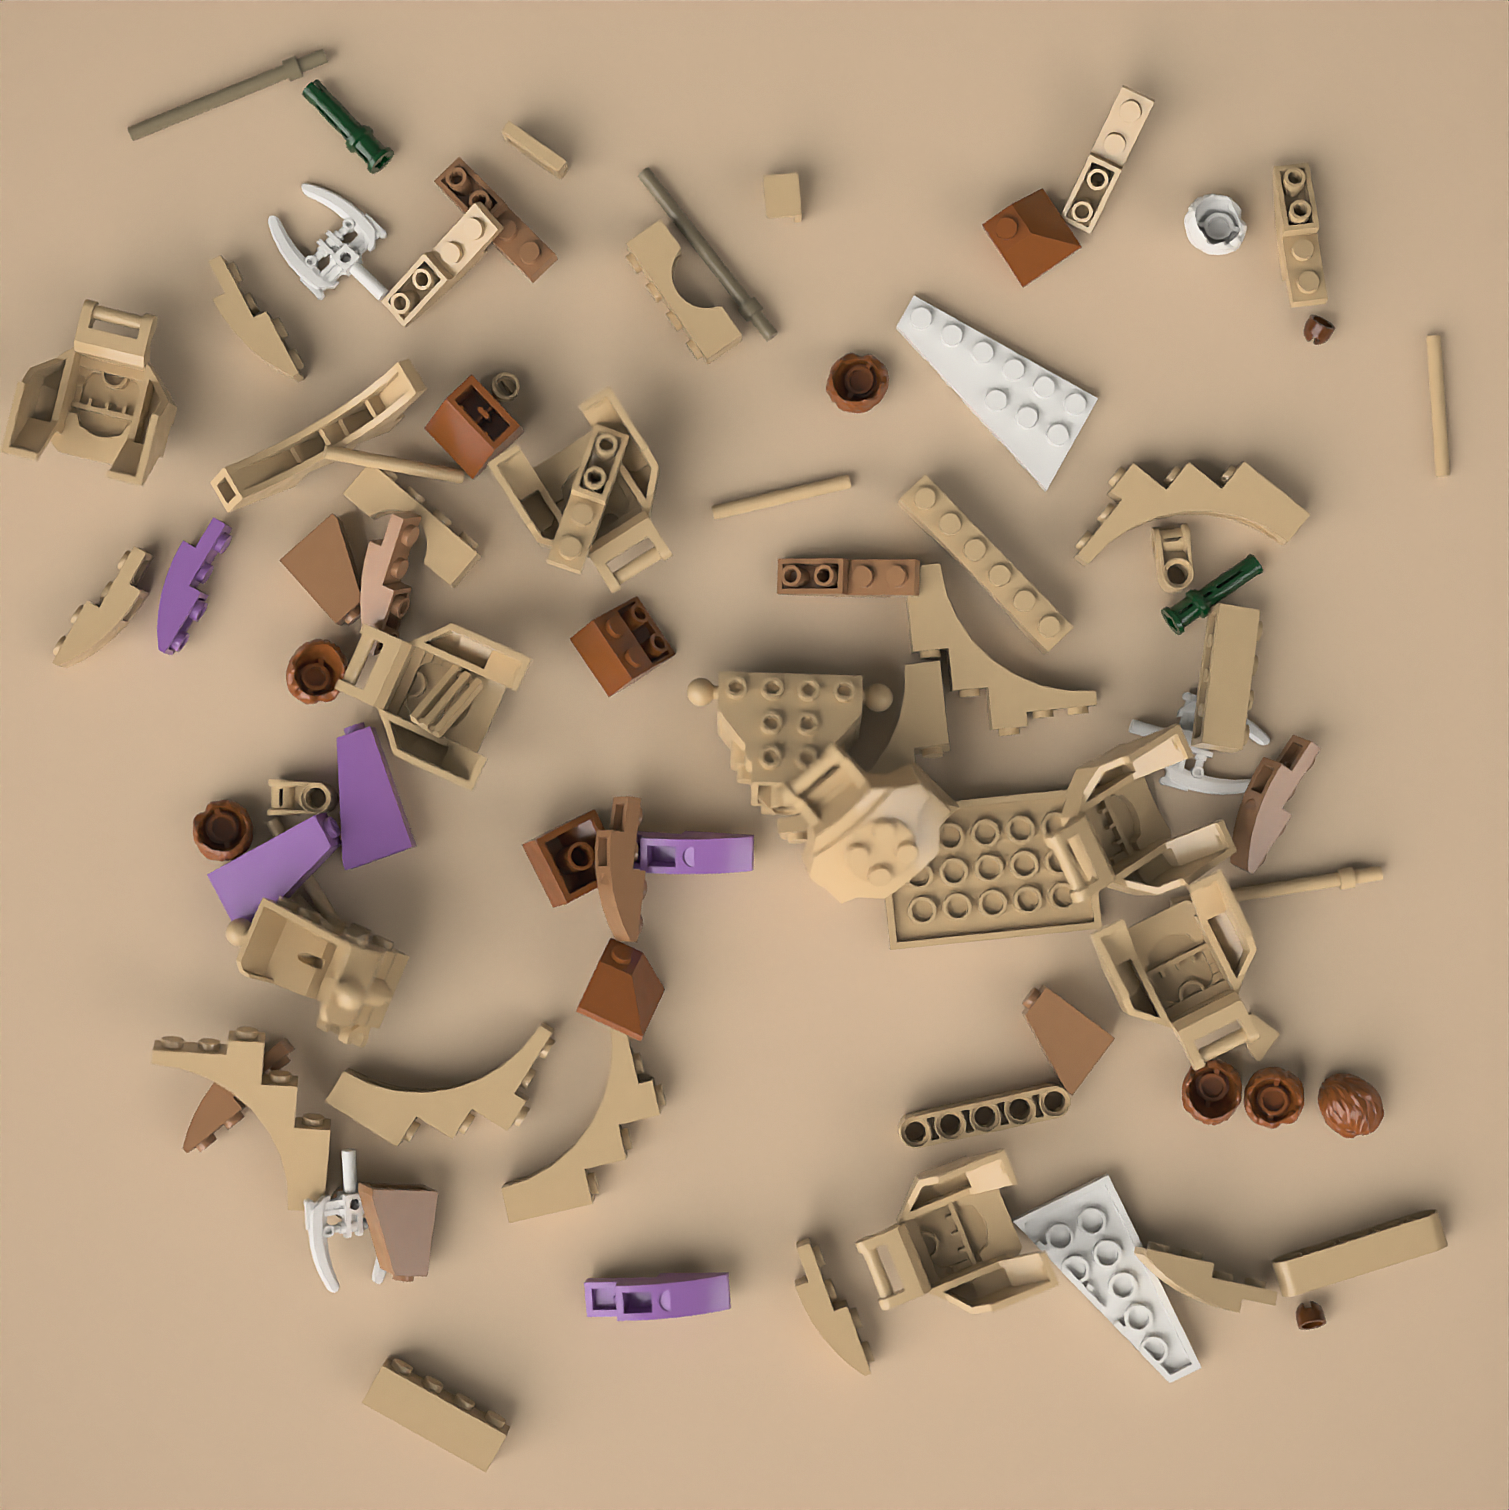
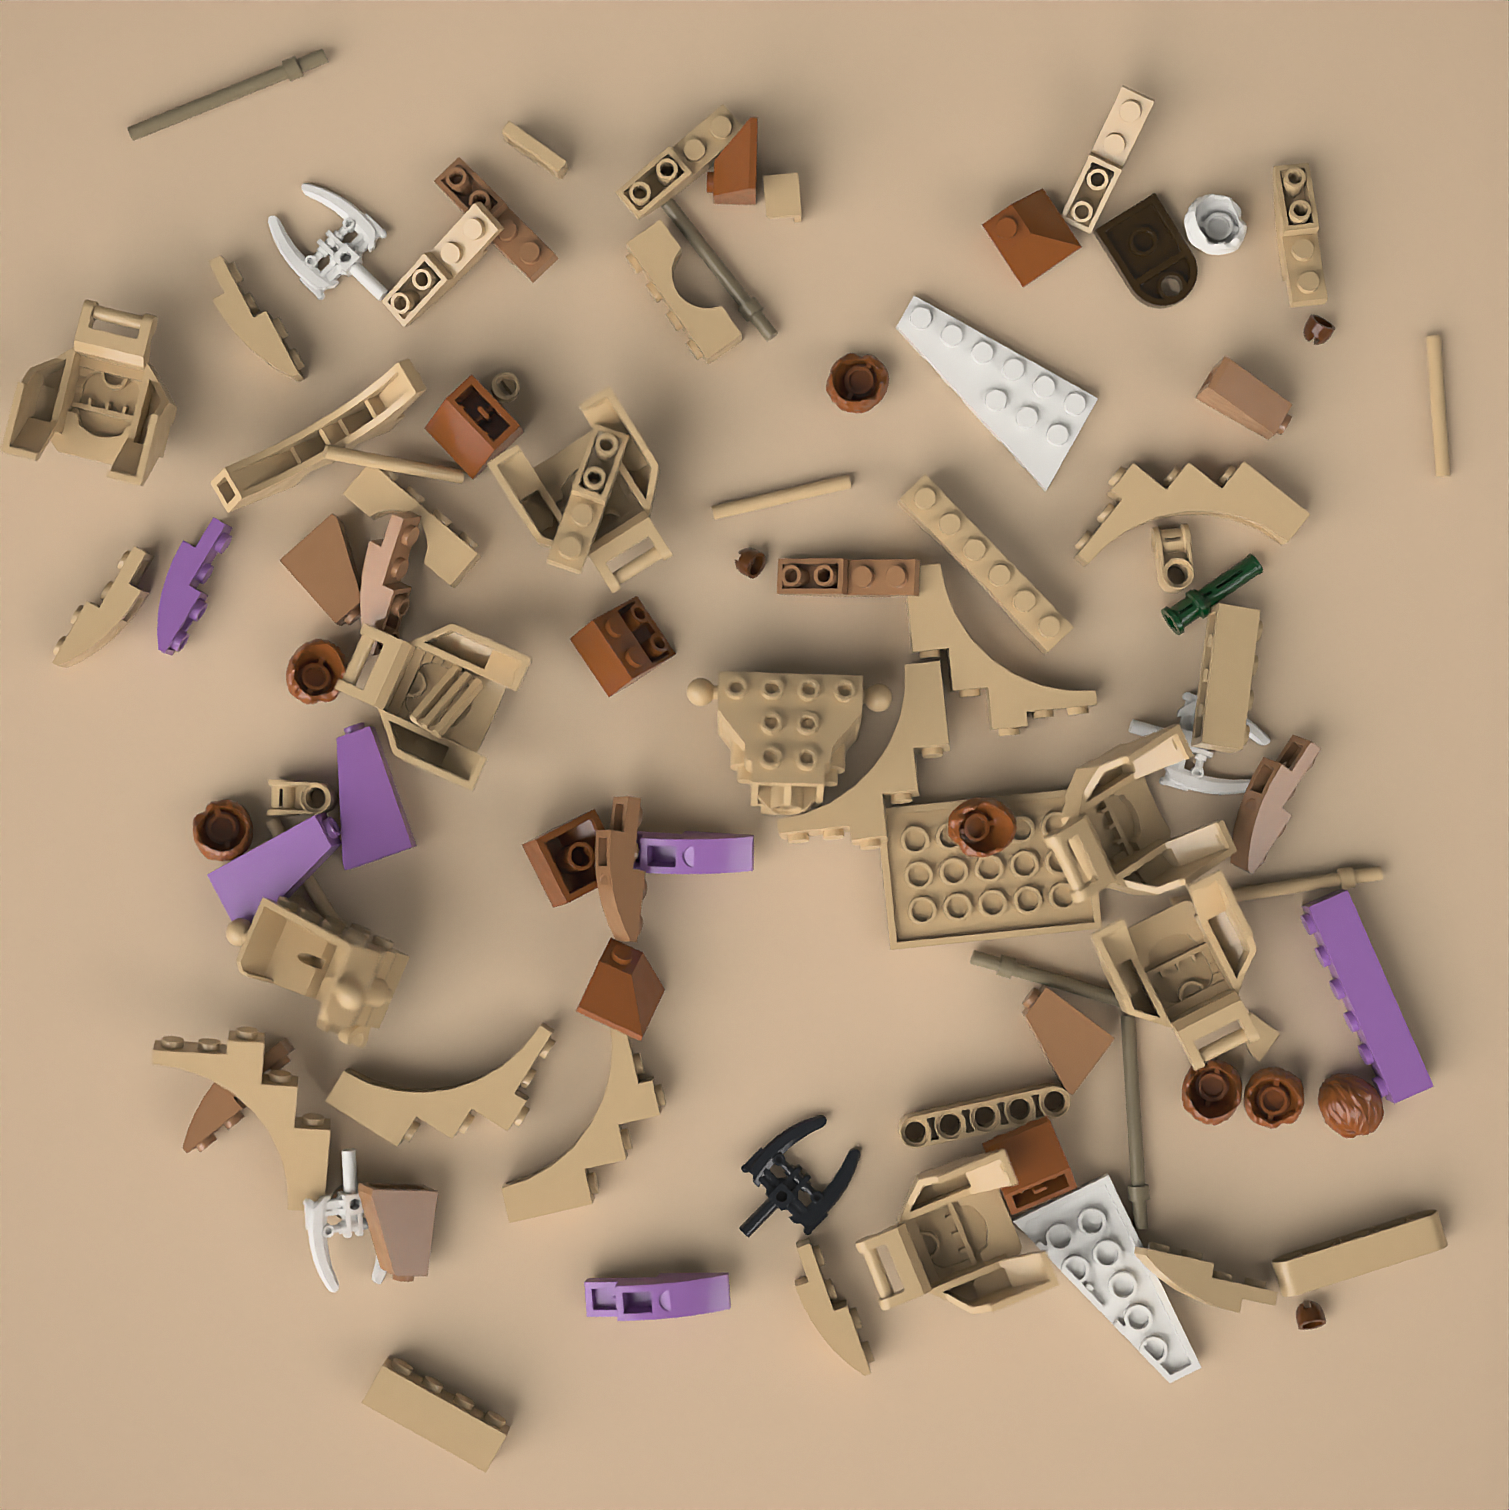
(358, 137): dark green pin -> none
(679, 165): none -> tan slope
(736, 168): none -> dark orange slope
(750, 562): none -> reddish brown hinge
(783, 1191): none -> black bar
(867, 828): tan piece -> none
(982, 826): none -> dark orange hair
(1007, 967): none -> dark tan bar
(1036, 1162): none -> dark orange slope
(1138, 1191): none -> dark tan bar
(1148, 250): none -> dark brown tile
(1245, 399): none -> medium nougat slope
(1366, 995): none -> medium lavender brick

